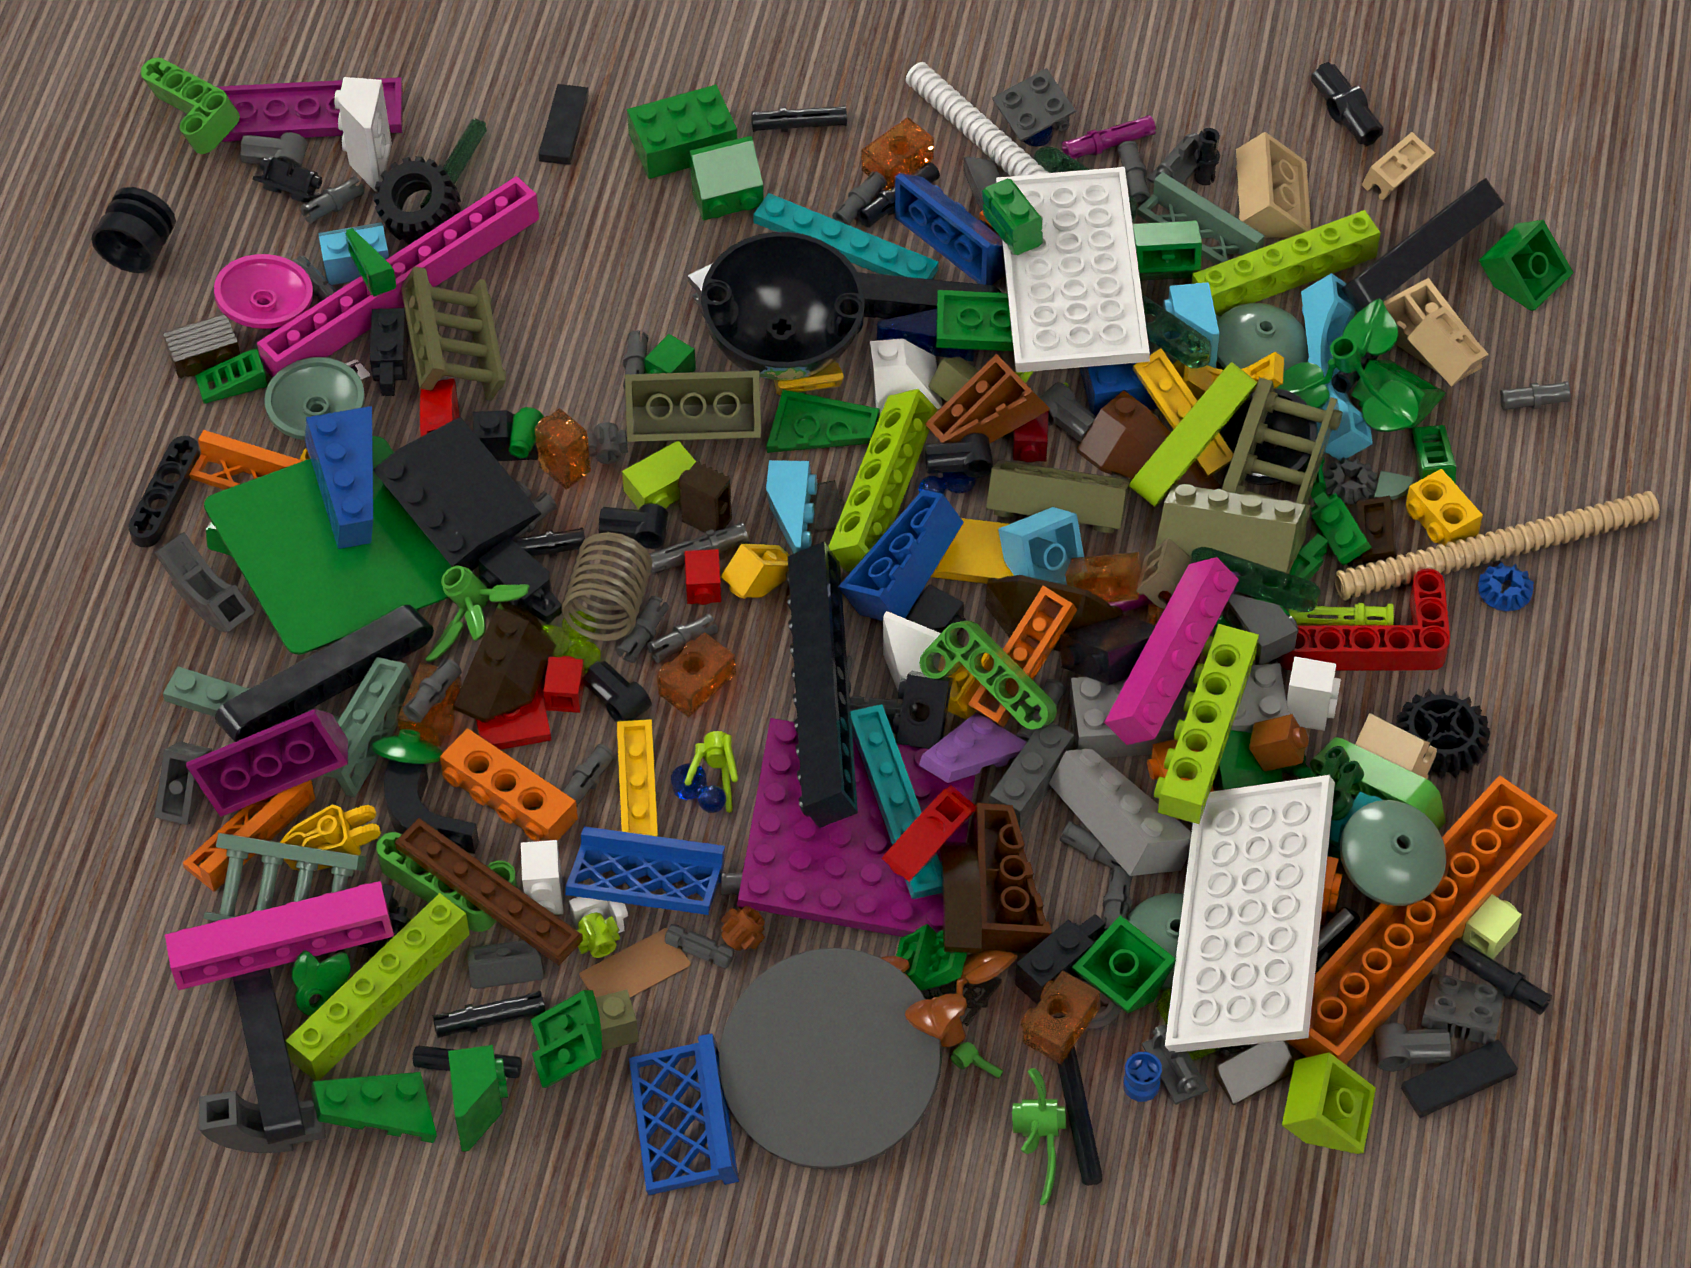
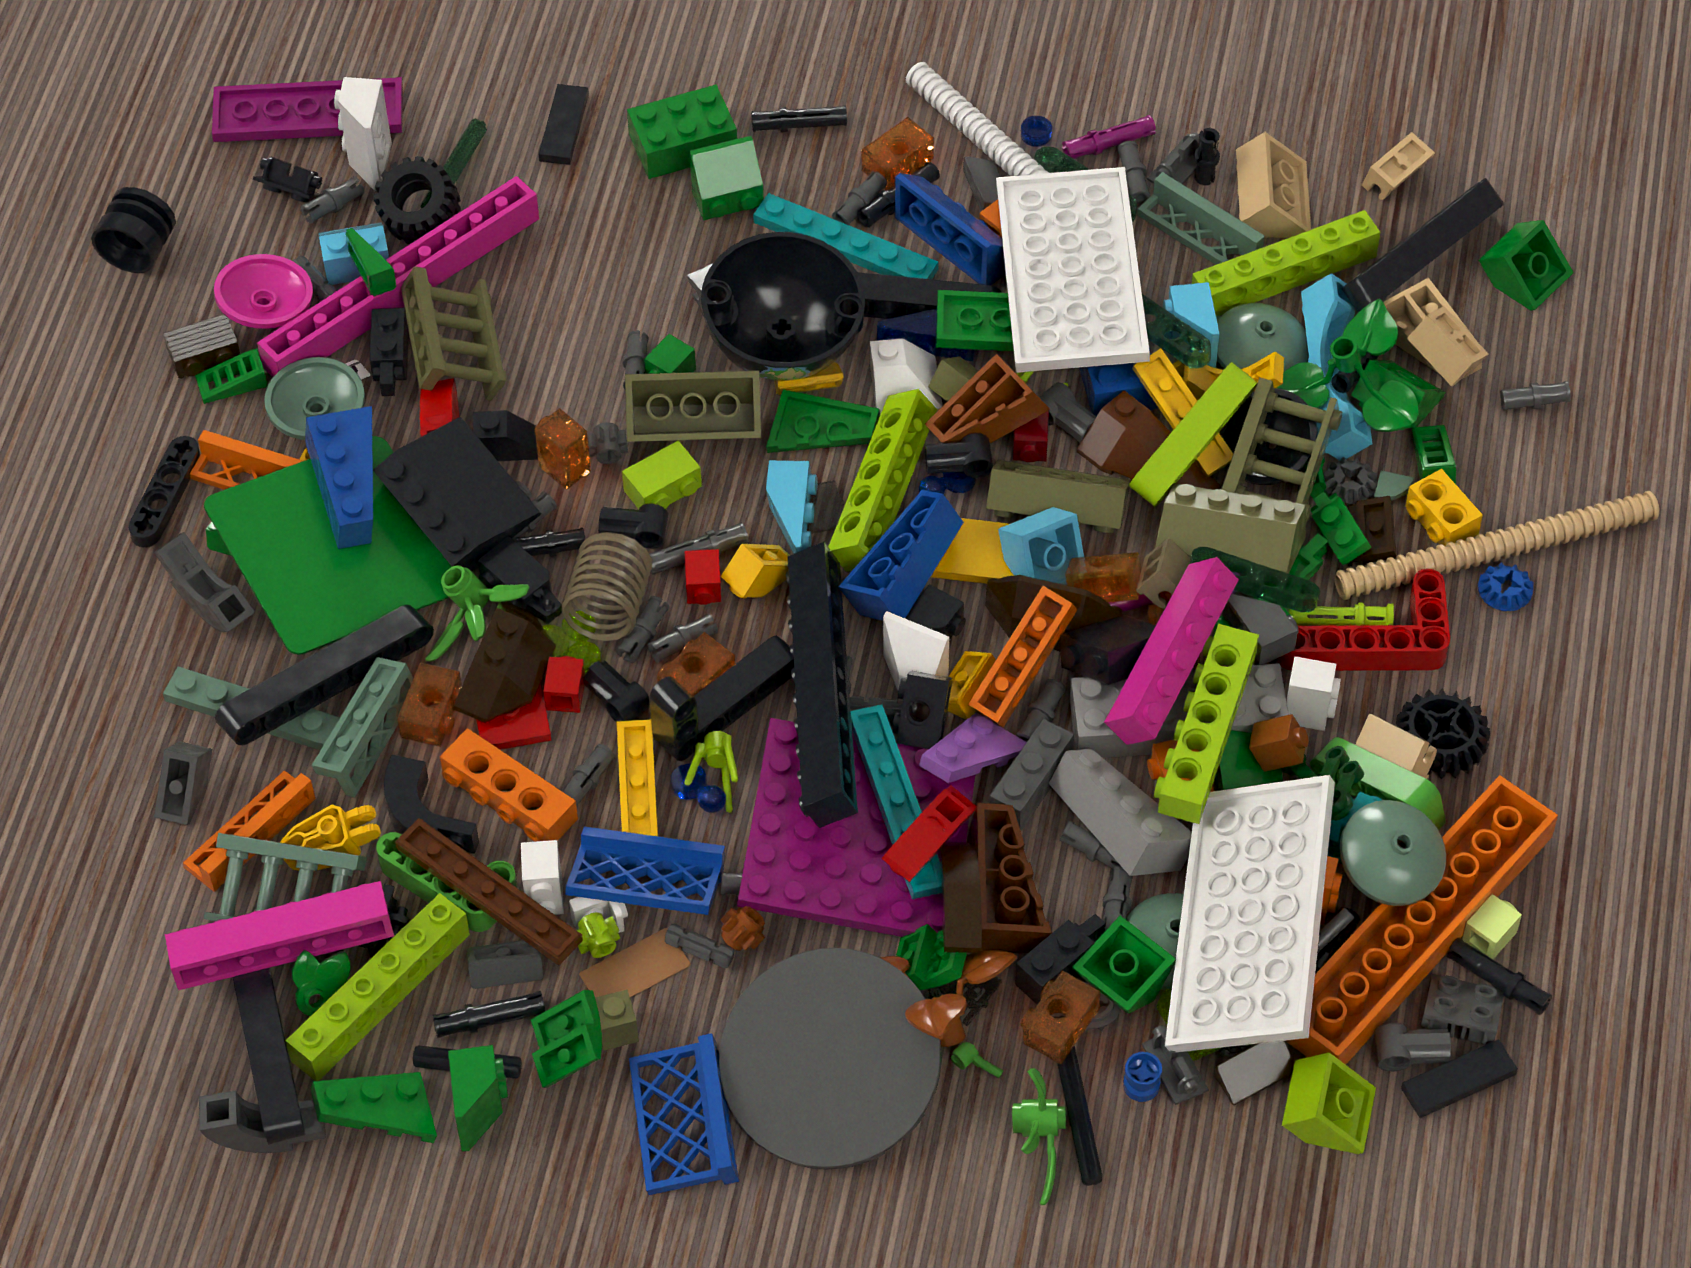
(207, 107): bright green beam -> none
(271, 761): magenta slope -> none
(289, 148): dark grey piece -> none
(407, 748): green dish -> none
(432, 690): dark grey pin -> none
(523, 431): green cone -> none
(684, 719): none -> black beam
(705, 498): dark brown brick -> none
(993, 680): bright green beam -> none
(1012, 216): green brick -> none
(1035, 105): dark grey hinge -> none
(1167, 249): green slope -> none
(1347, 104): black piece -> none

